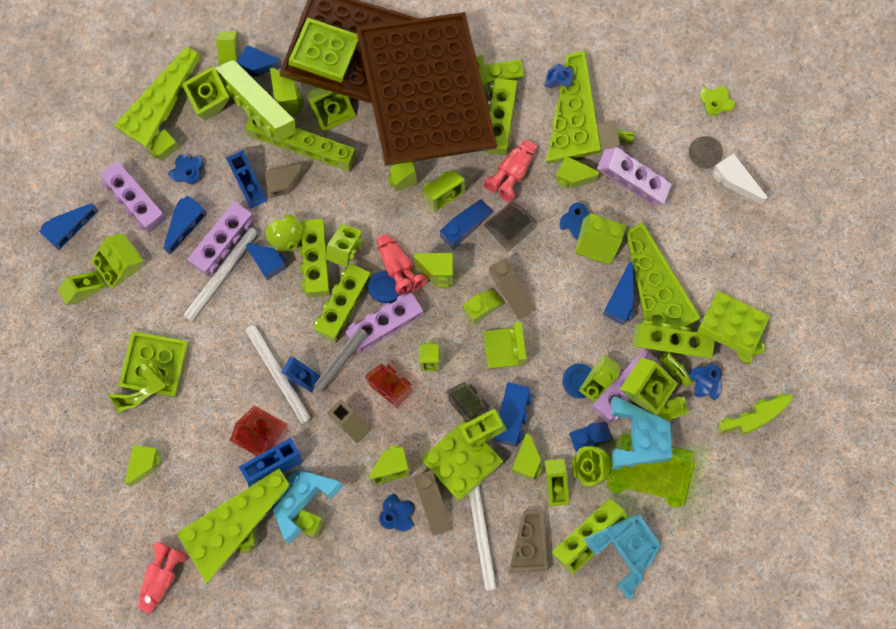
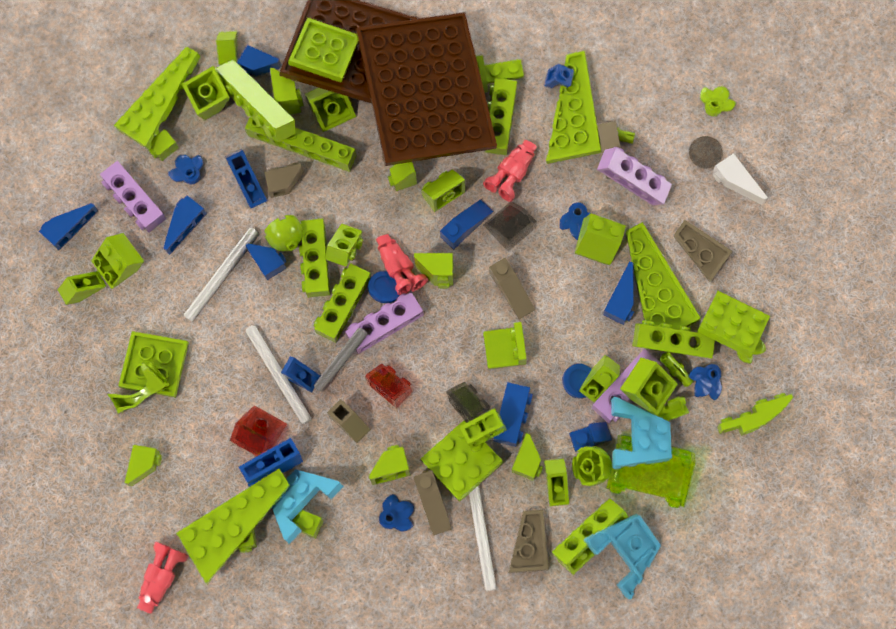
(221, 229): lavender brick -> none
(429, 357): lime slope -> none
(482, 305): lime slope -> none
(575, 174): lime slope -> none
(702, 249): none -> dark tan wing

